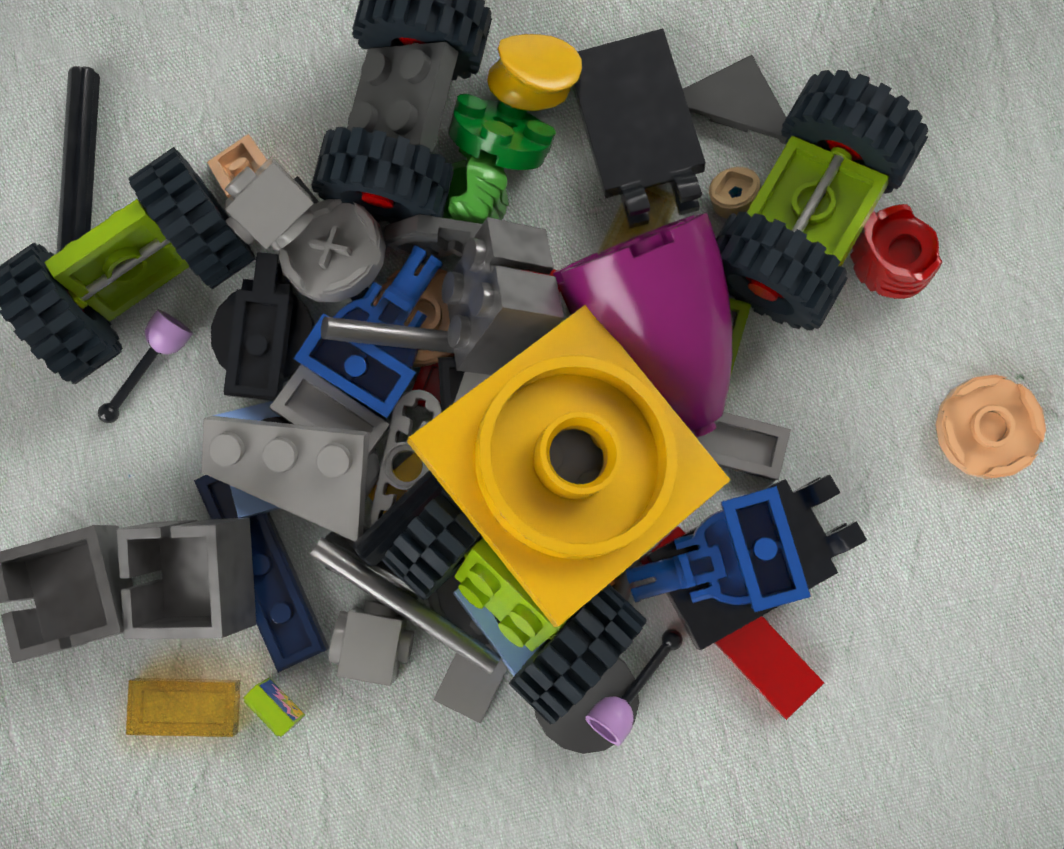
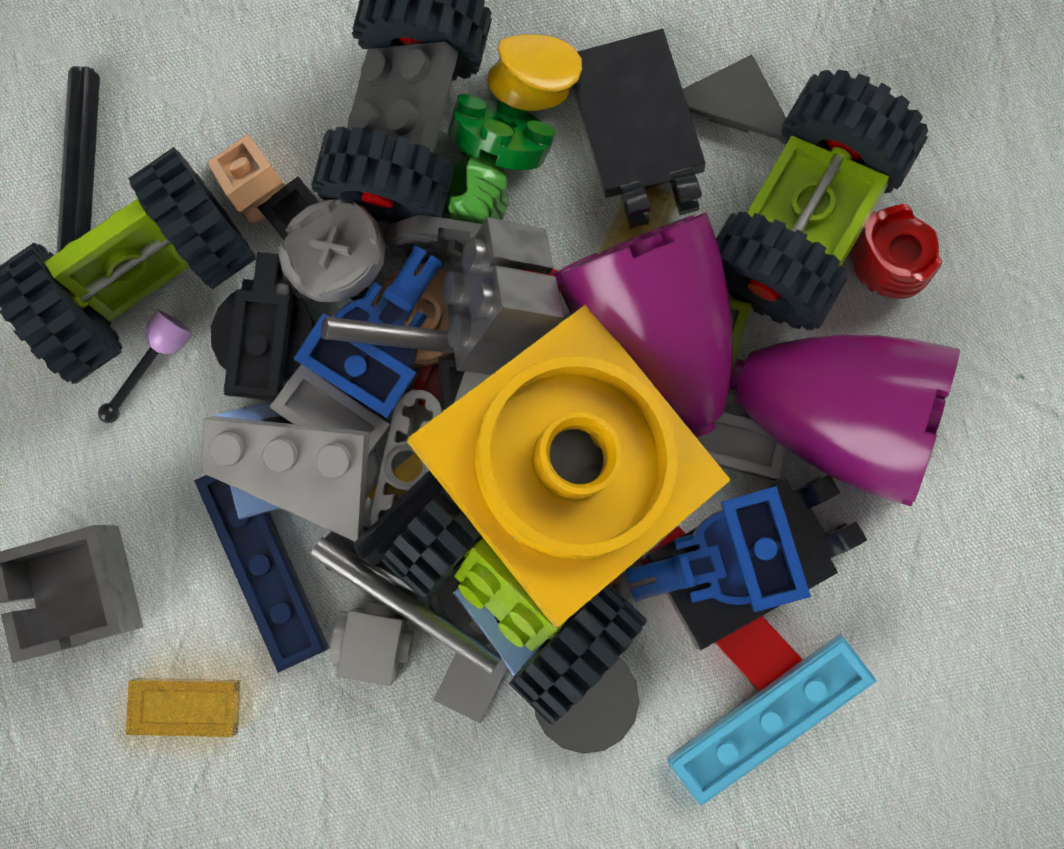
(203, 582): flat silver piece -> none
(267, 206): light grey brick -> none
(273, 707): lime tile -> none
(613, 715): hinge -> none
(734, 190): tan tile -> none
(771, 719): none -> medium azure tile
(852, 405): none -> magenta cylinder
(979, 415): light nougat tile -> none

